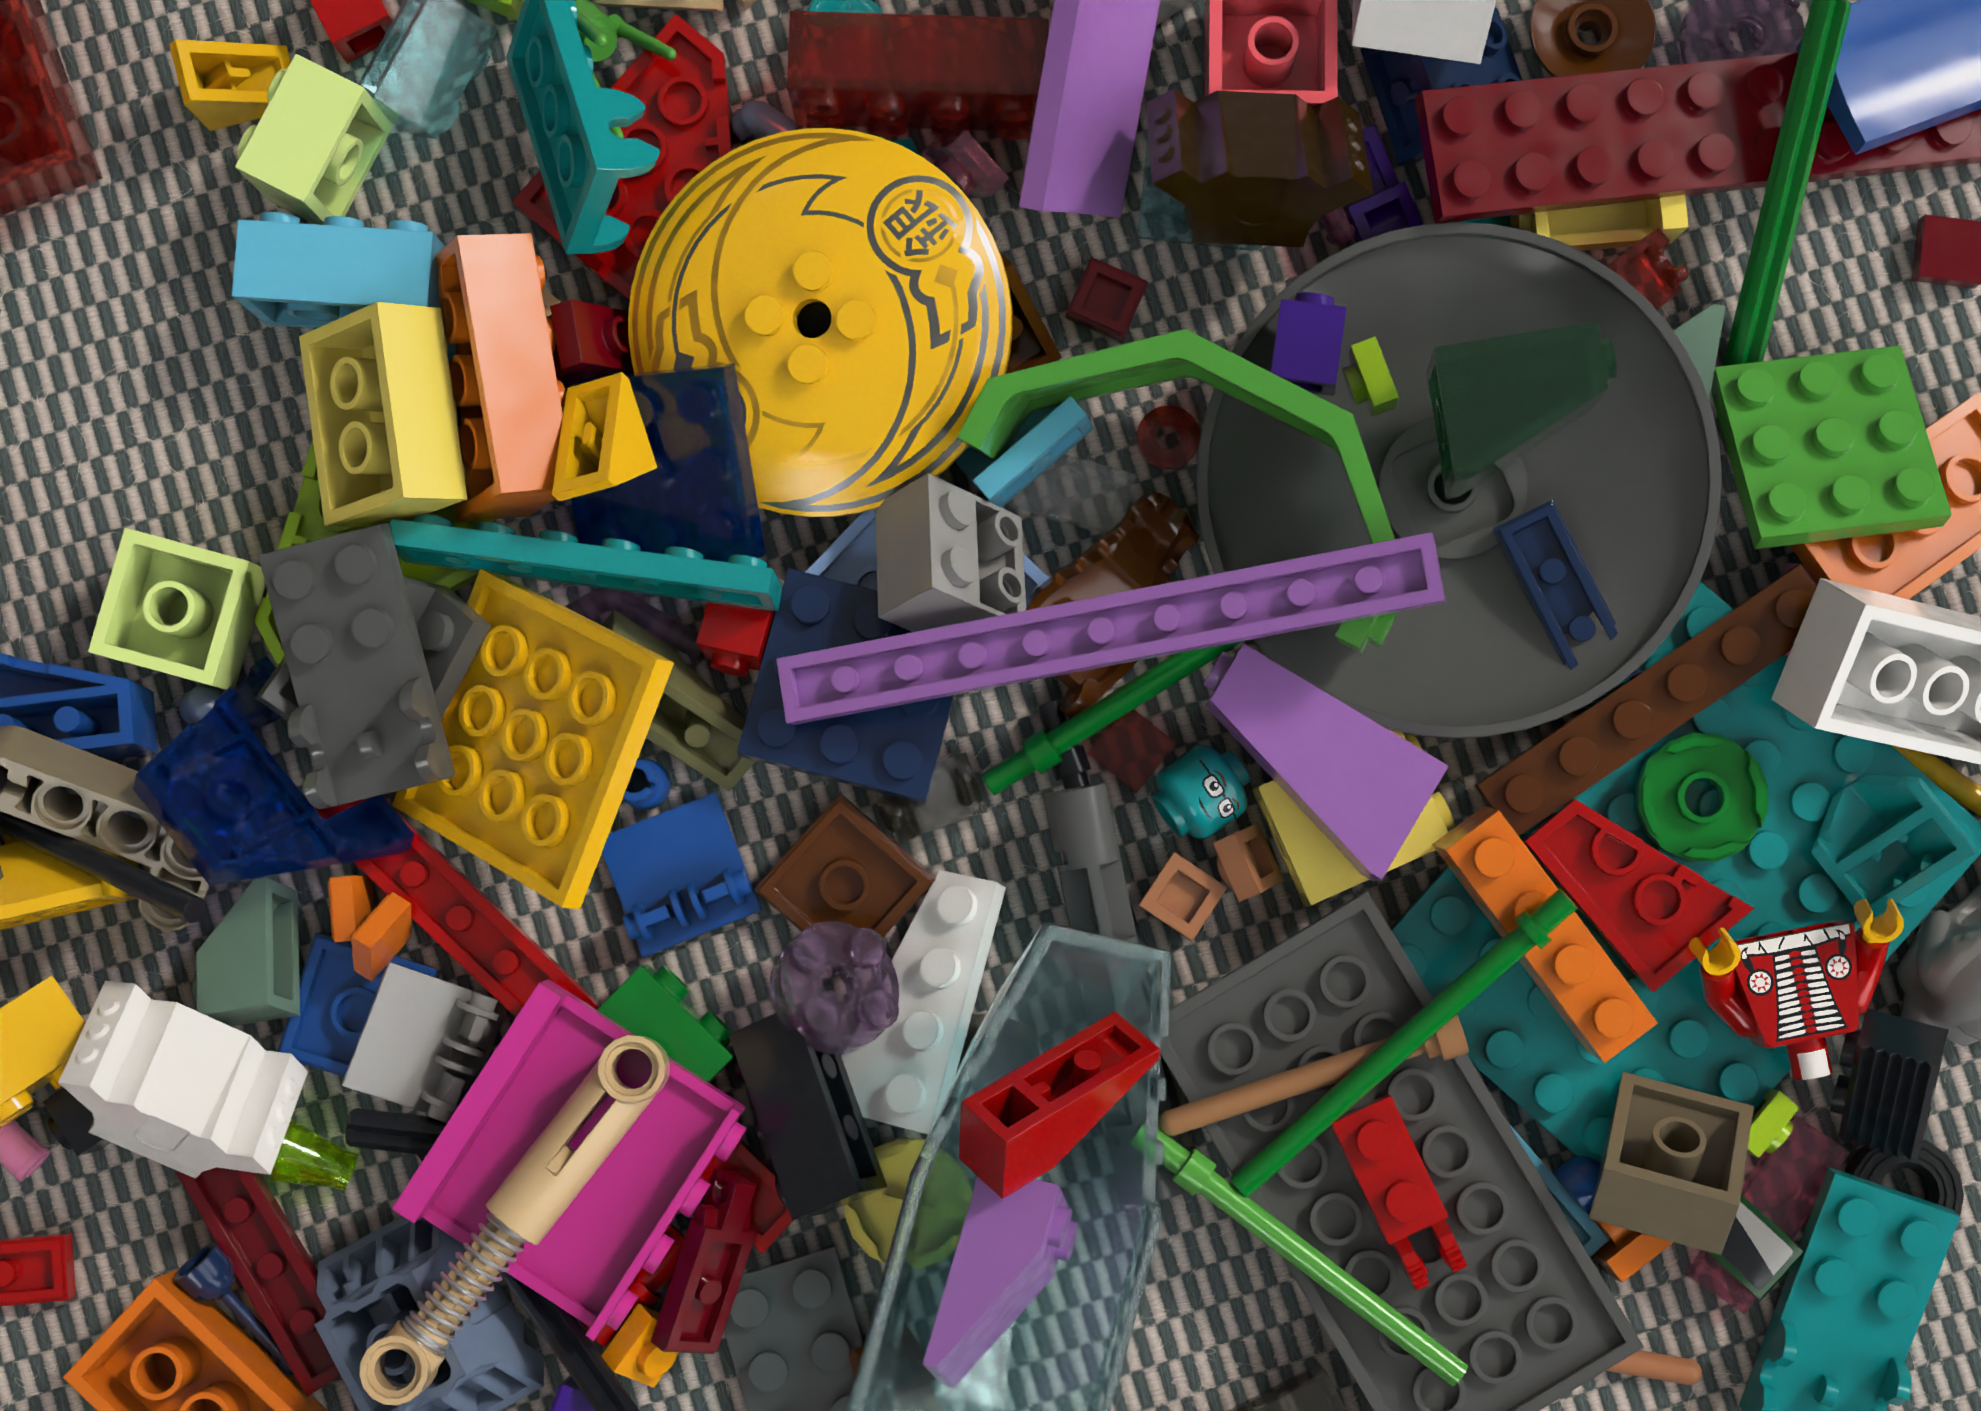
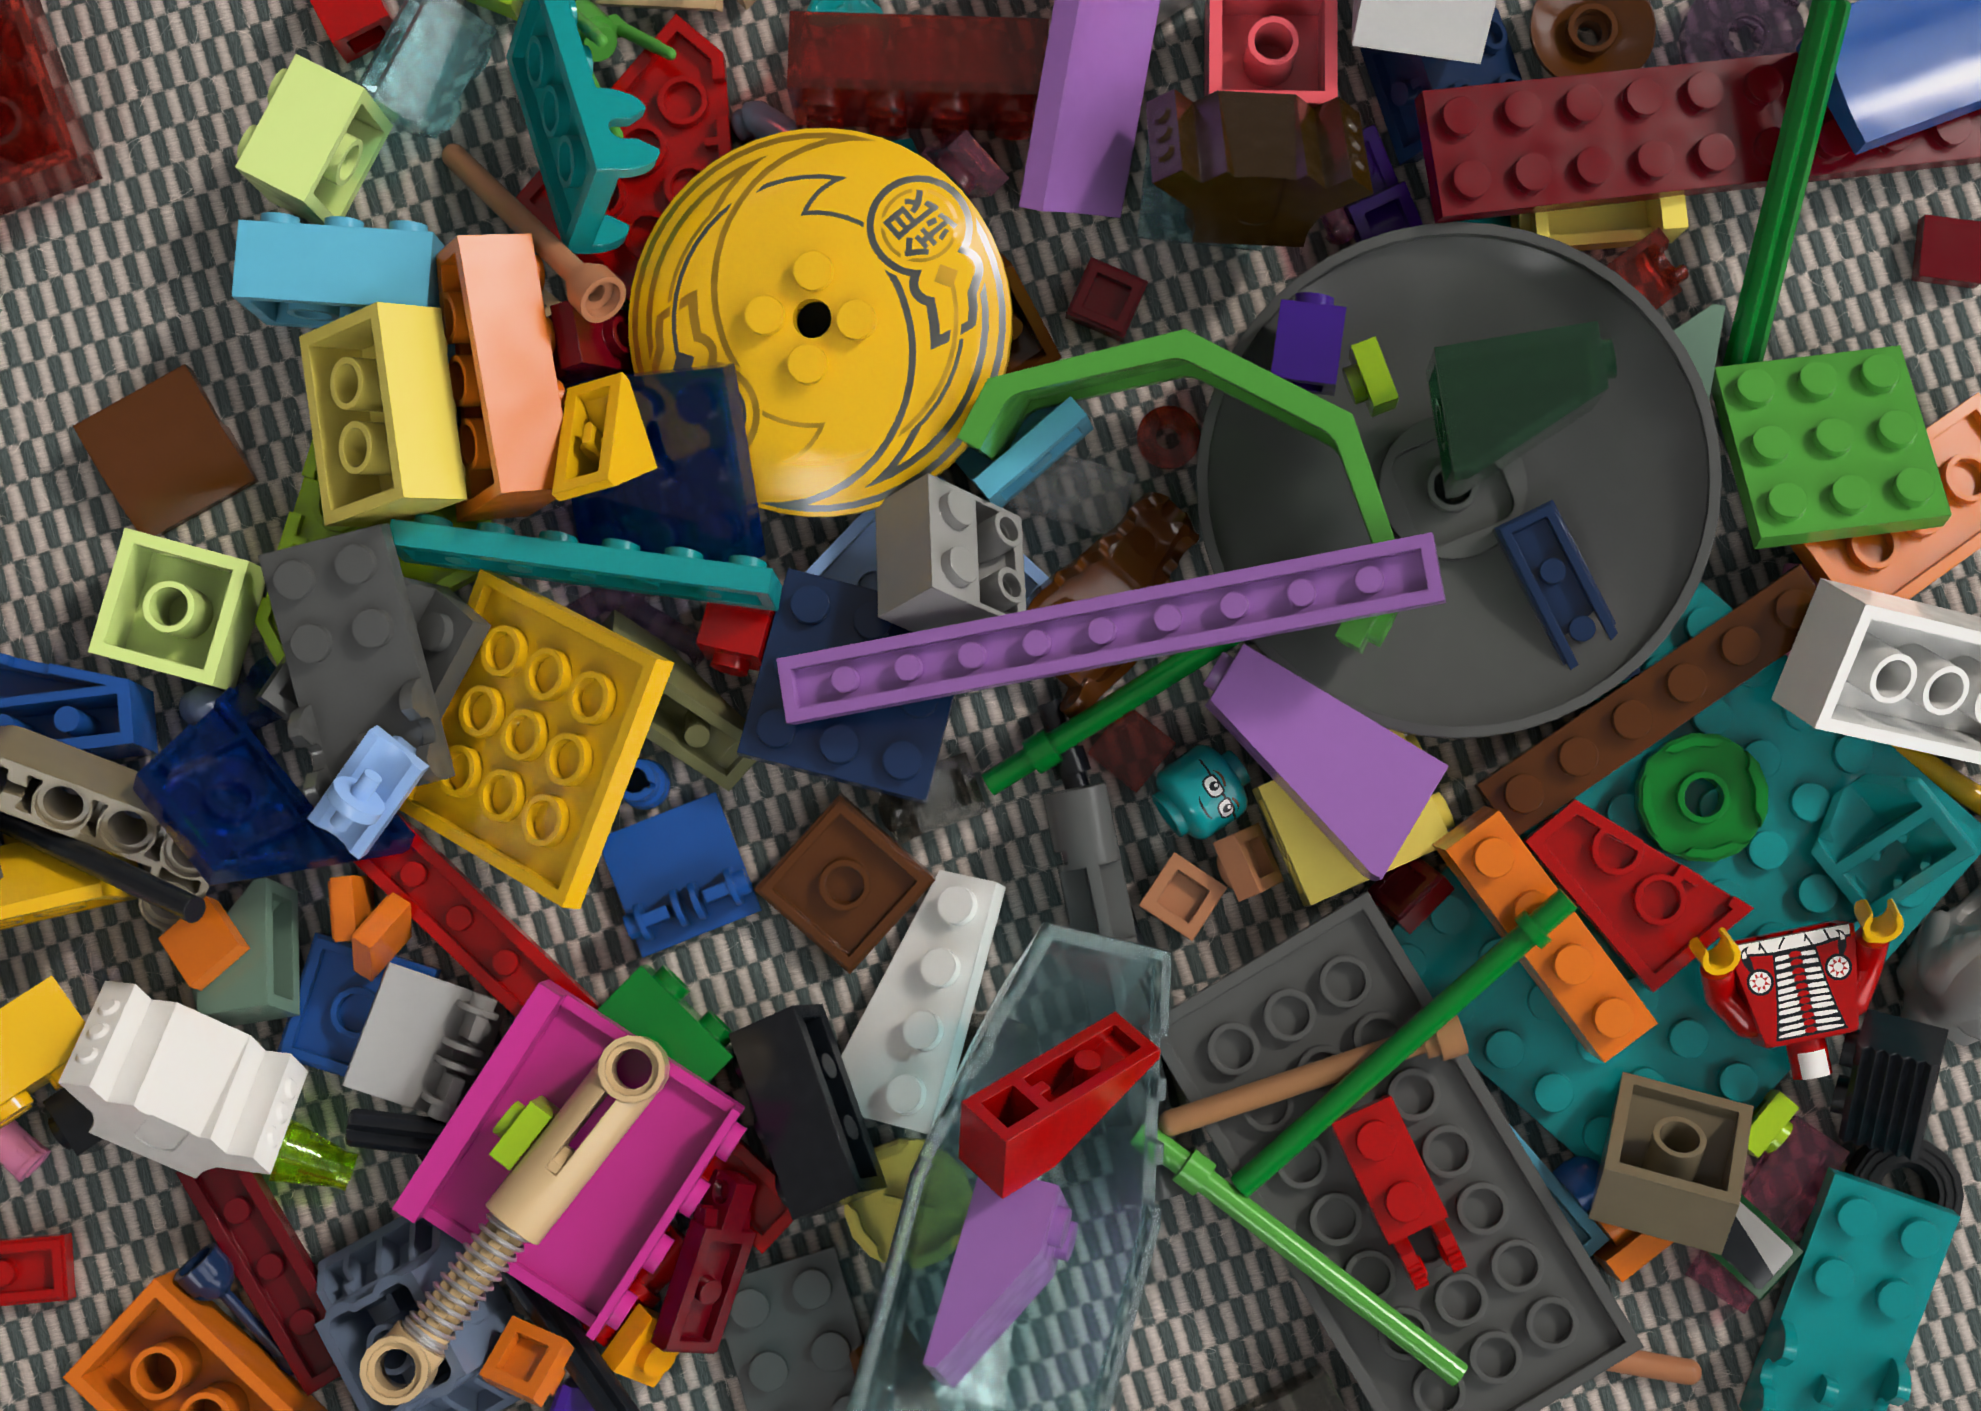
(165, 453): none -> reddish brown slope
(204, 947): none -> orange tile
(226, 79): yellow slope -> none
(369, 790): none -> light blue hips
(520, 1129): none -> lime plate
(527, 1361): none -> orange tile
(590, 287): none -> nougat piece
(862, 965): clear purple plate -> none
(1410, 893): none -> dark red tile

